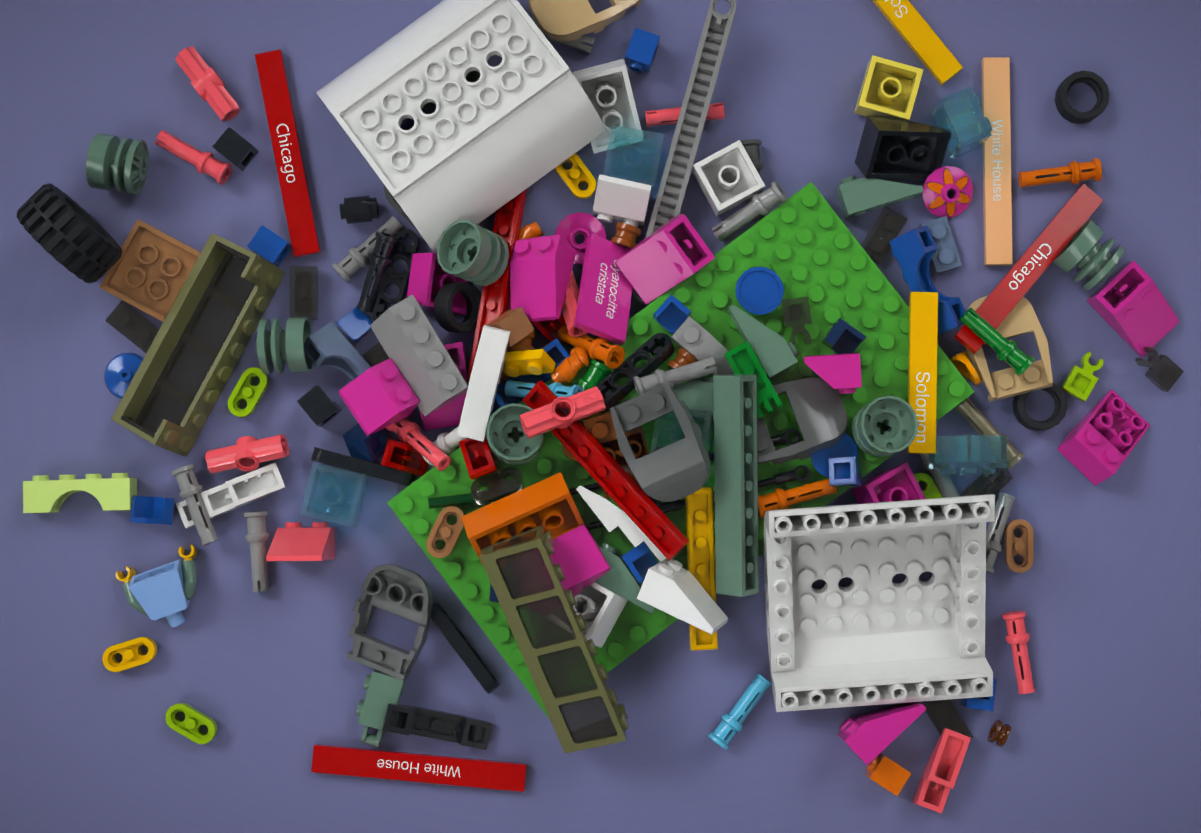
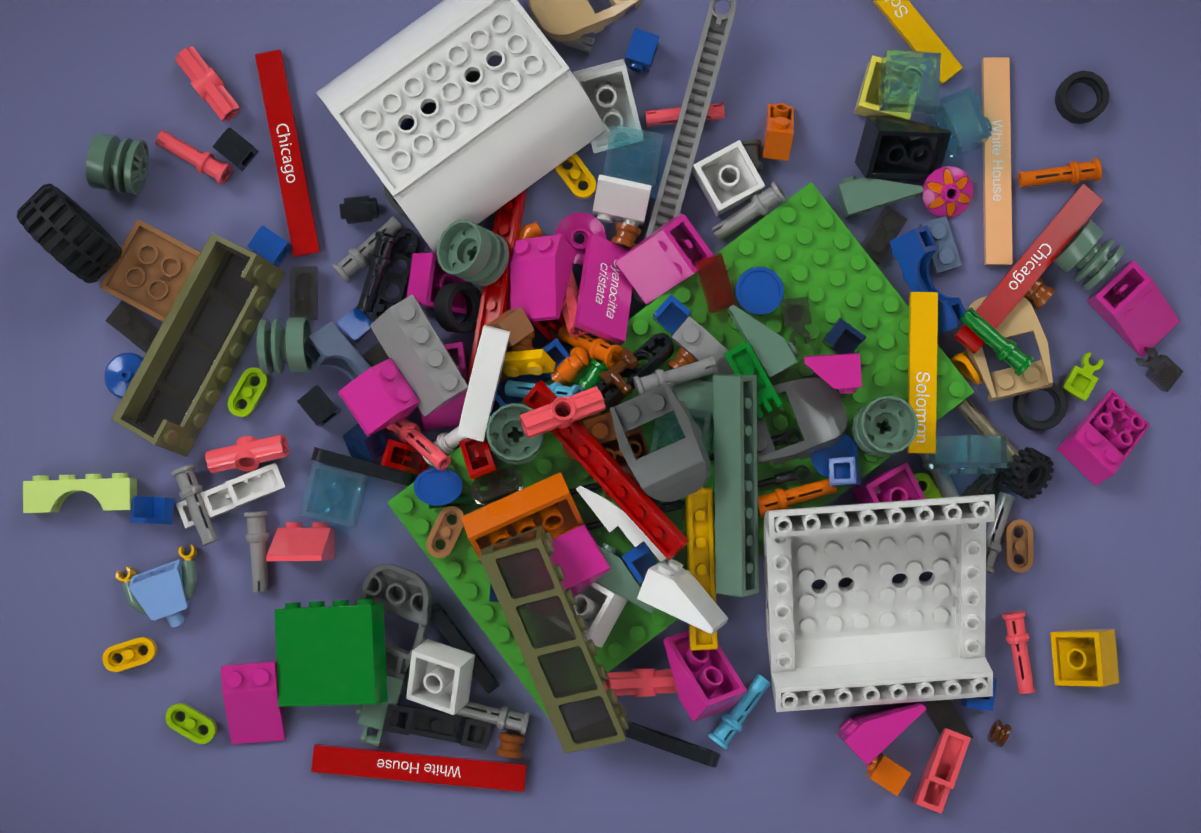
(252, 702): none -> dark pink slope
(331, 653): none -> green brick
(438, 486): none -> blue piece
(440, 676): none -> white brick
(501, 717): none -> light grey pin
(511, 745): none -> dark orange wheel
(612, 375): none -> reddish brown piece
(641, 682): none -> coral piece
(672, 744): none -> black beam
(702, 678): none -> dark pink slope
(715, 283): none -> clear red plate
(778, 131): none -> orange slope
(909, 81): none -> clear light blue brick
(1028, 473): none -> black tyre
(1039, 293): none -> dark orange wheel
(1085, 657): none -> yellow slope

